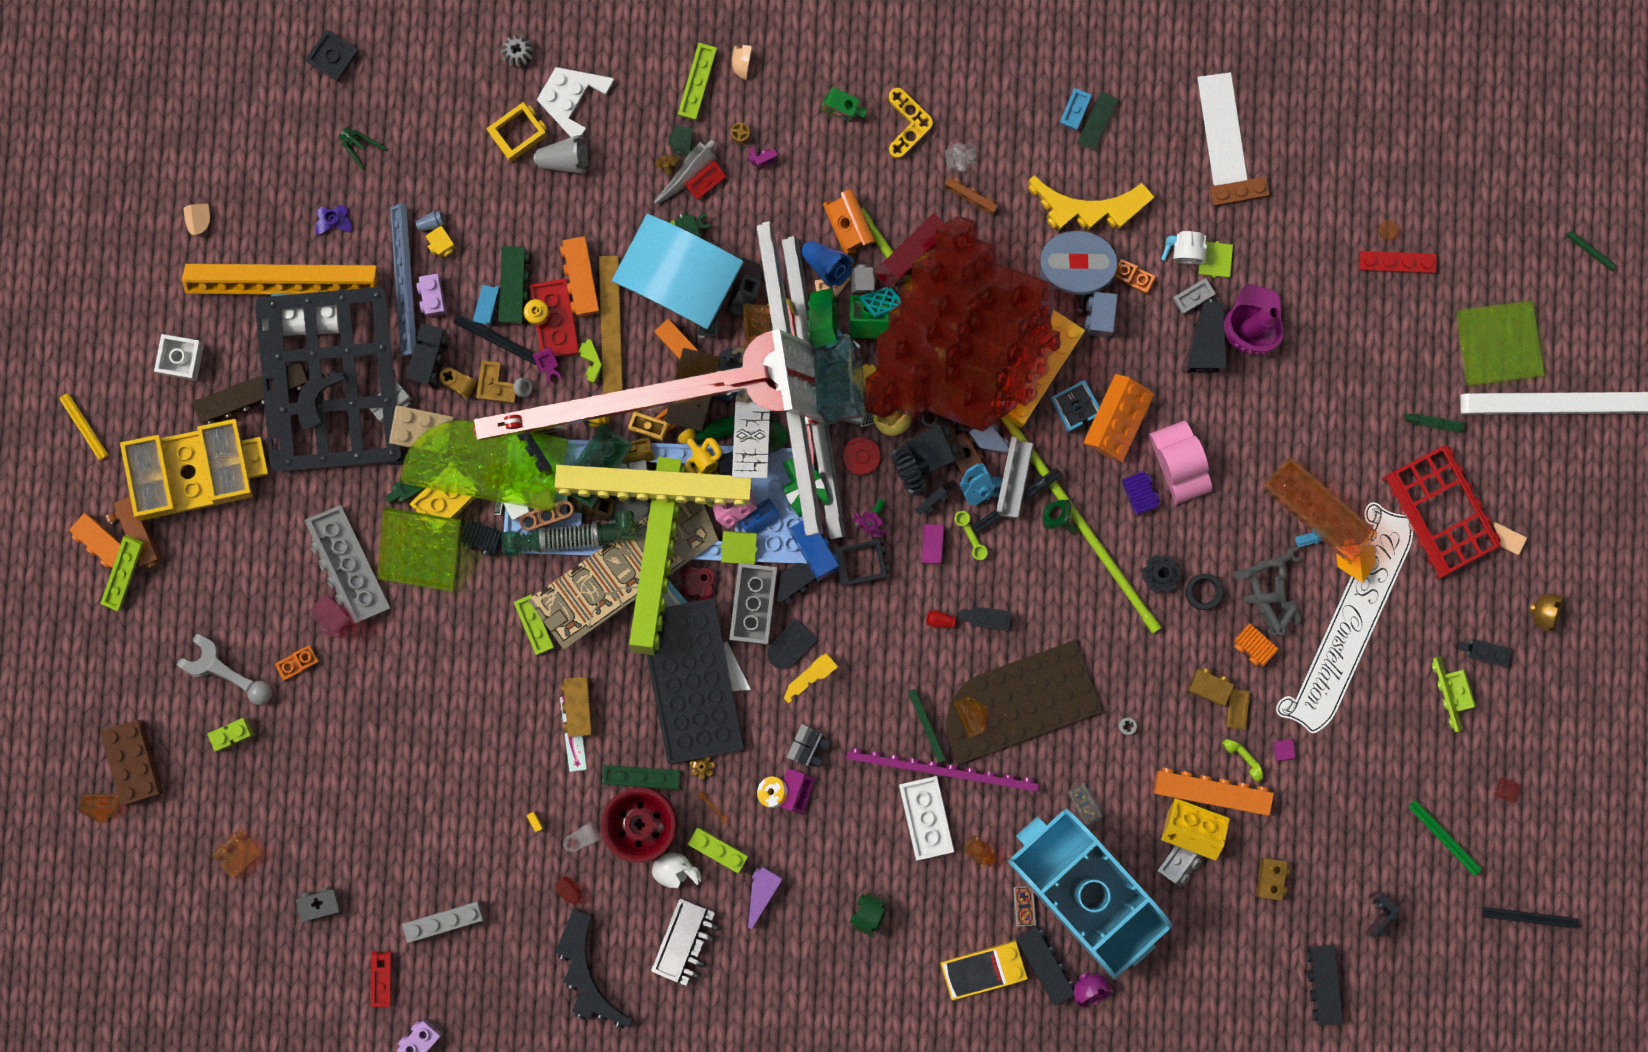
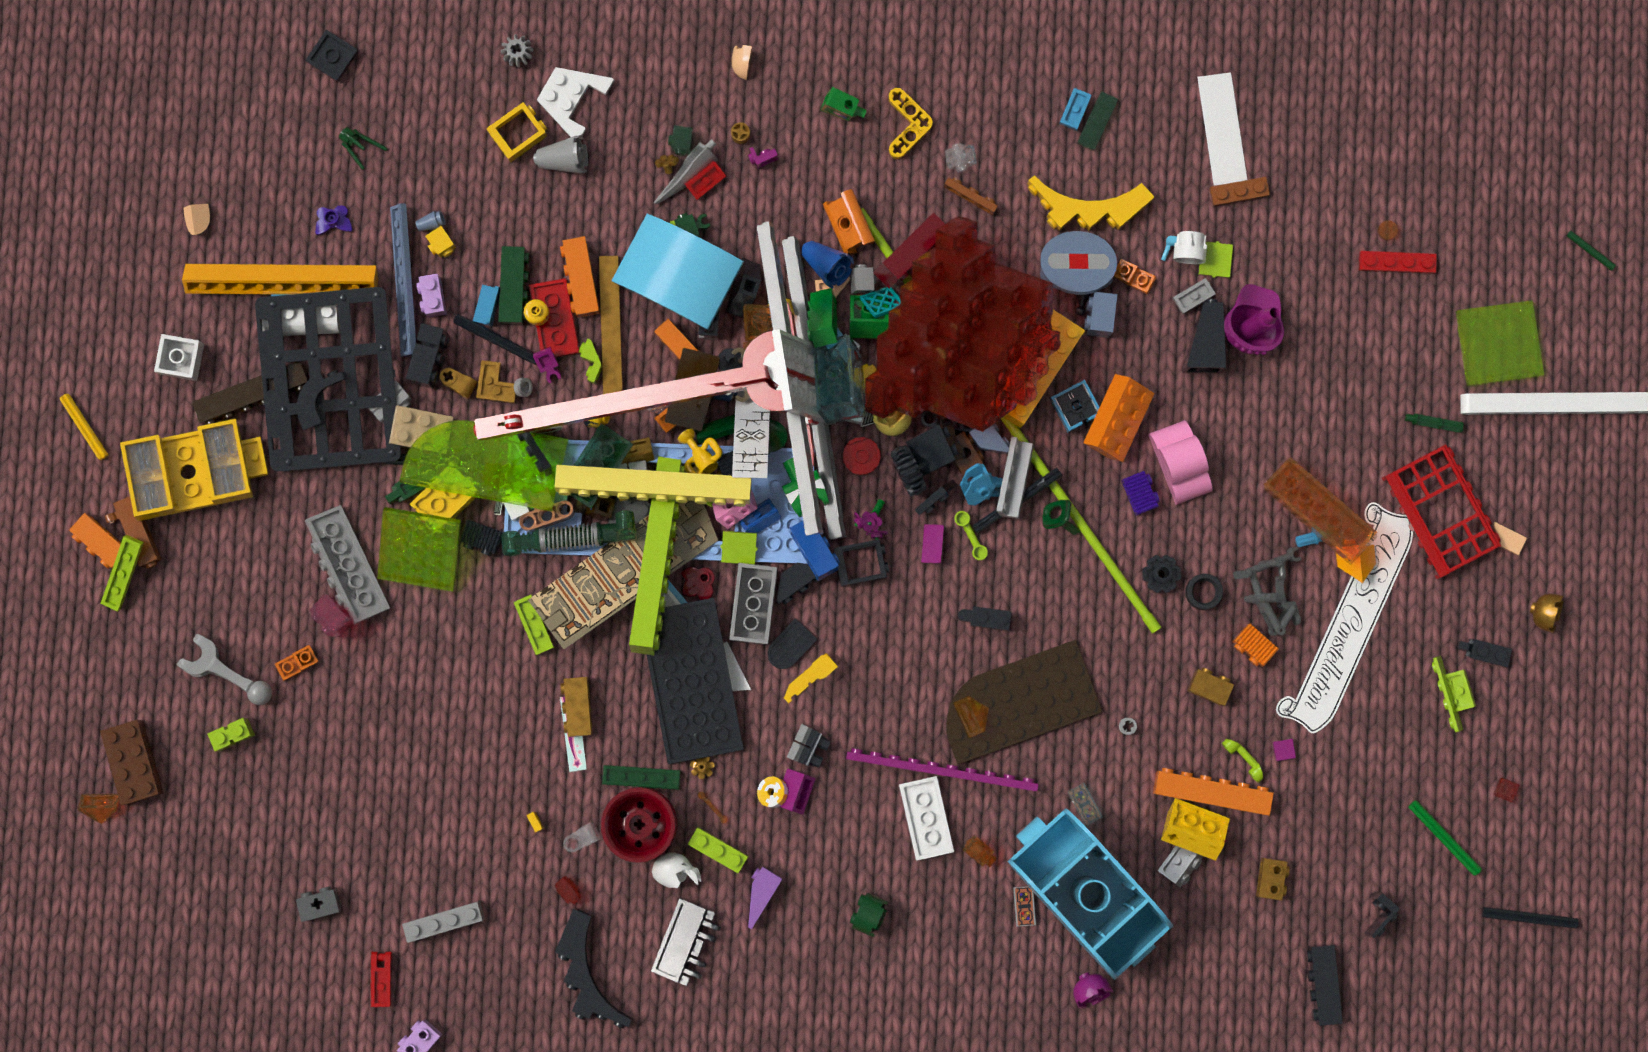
(241, 857): clear orange plate -> none
(648, 427): pearl gold slope -> none
(697, 81): lime plate -> none
(926, 725): dark green tile -> none
(938, 619): red cone -> none
(984, 970): slope -> none
(1044, 965): black brick -> none
(1237, 709): pearl gold tile -> none

